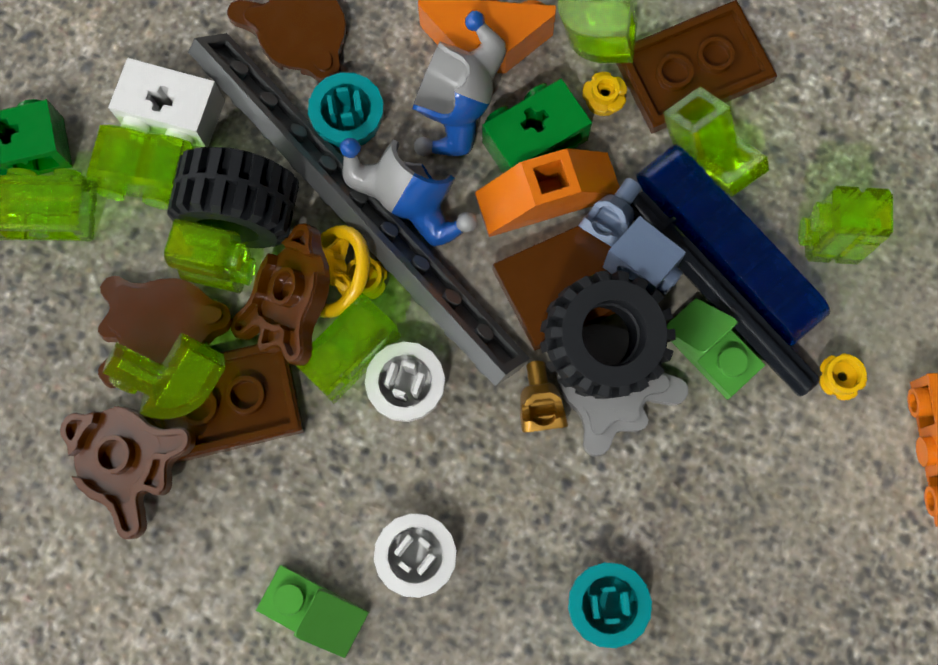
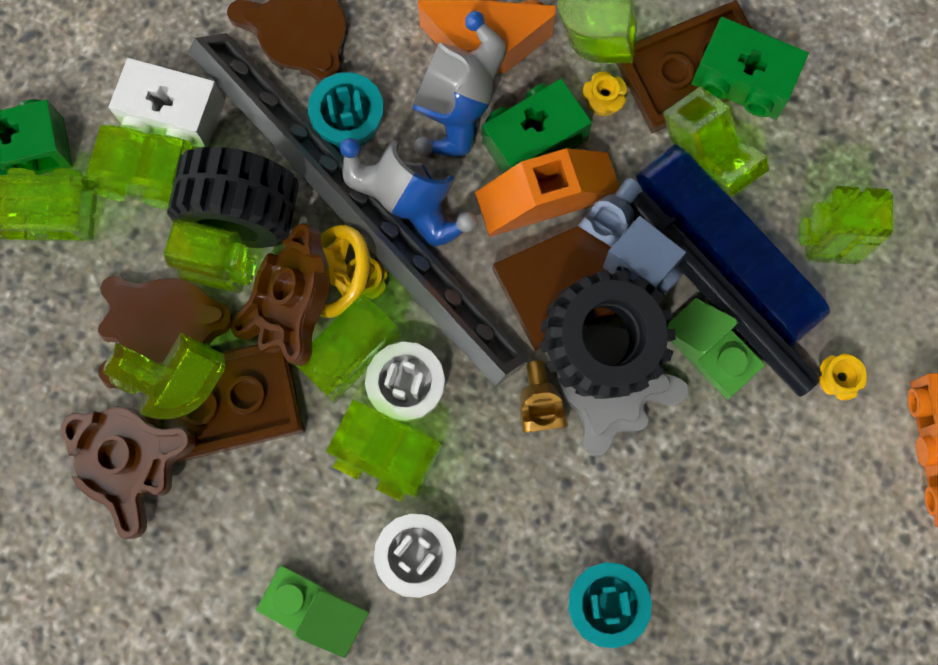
(383, 450): none -> clear neon green brick
(771, 62): none -> green brick

